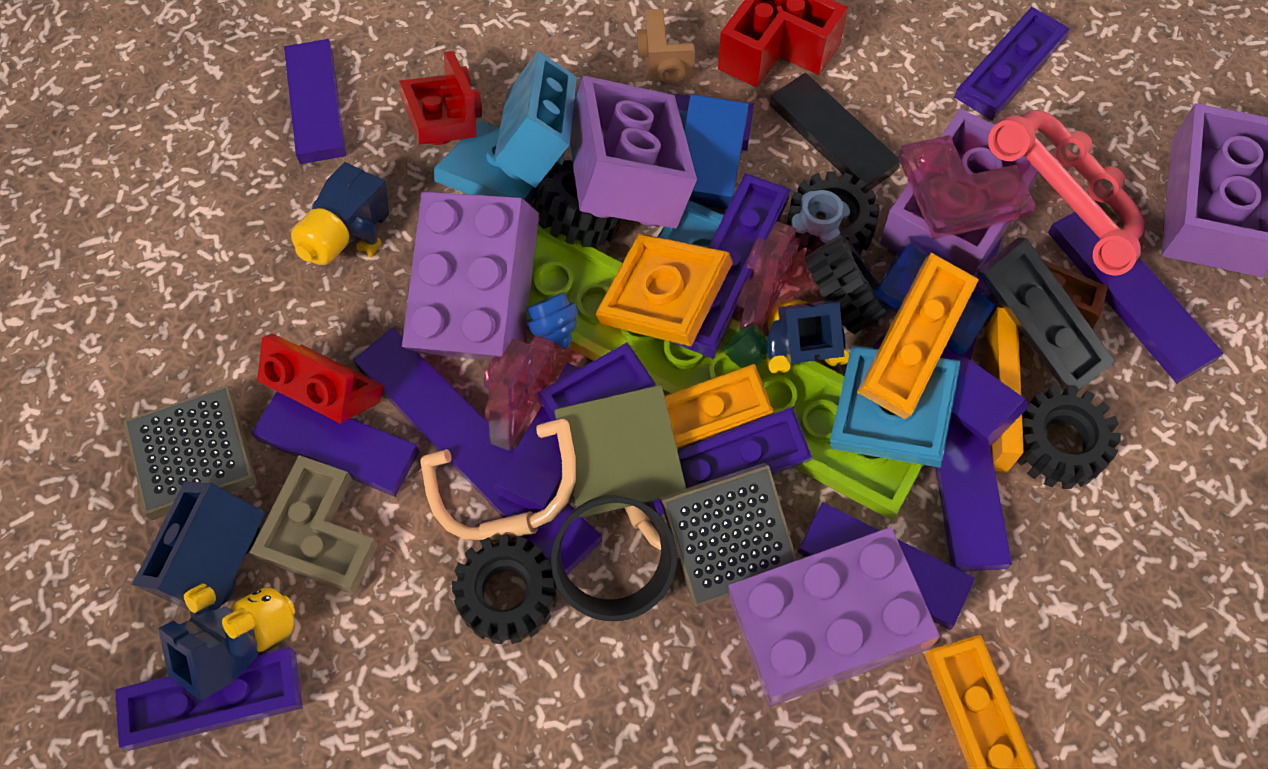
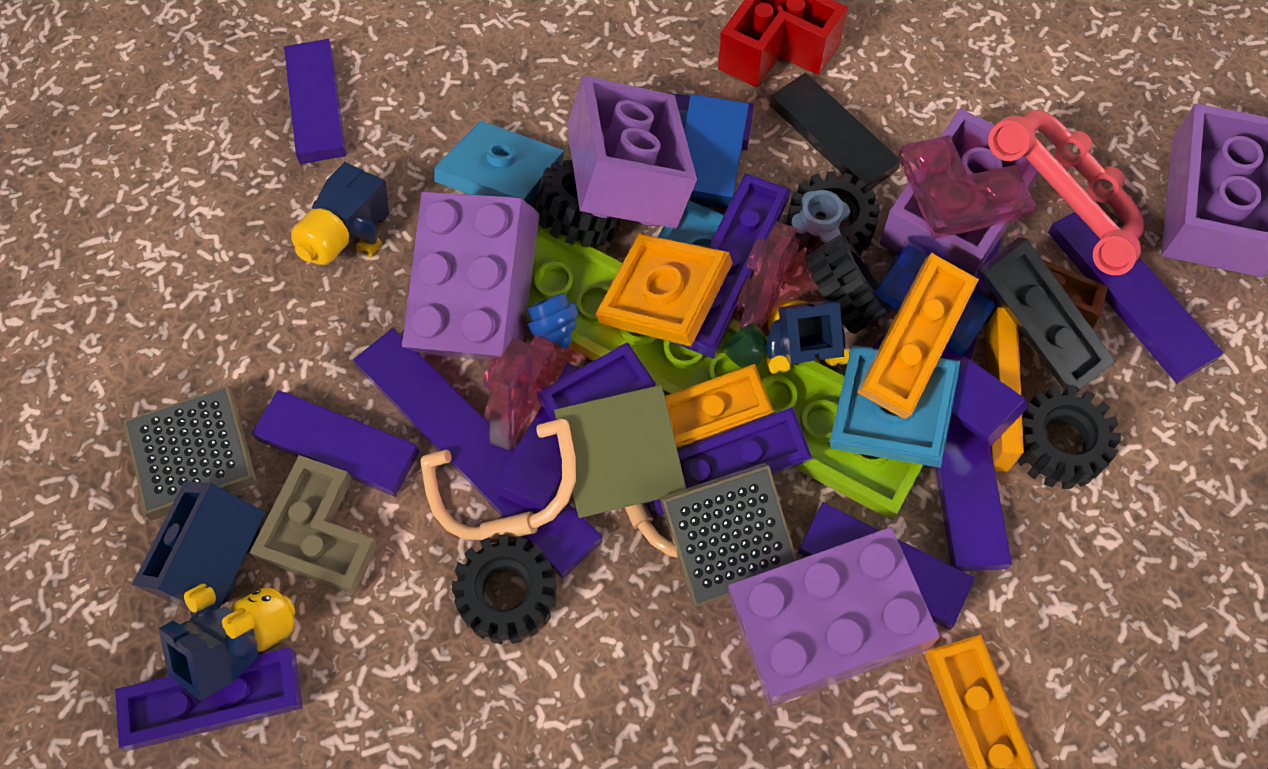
(315, 379): red bracket -> none
(442, 105): red bracket -> none
(536, 120): dark azure brick -> none
(631, 605): black tyre -> none
(664, 61): medium nougat bracket -> none
(1011, 63): dark purple tile -> none

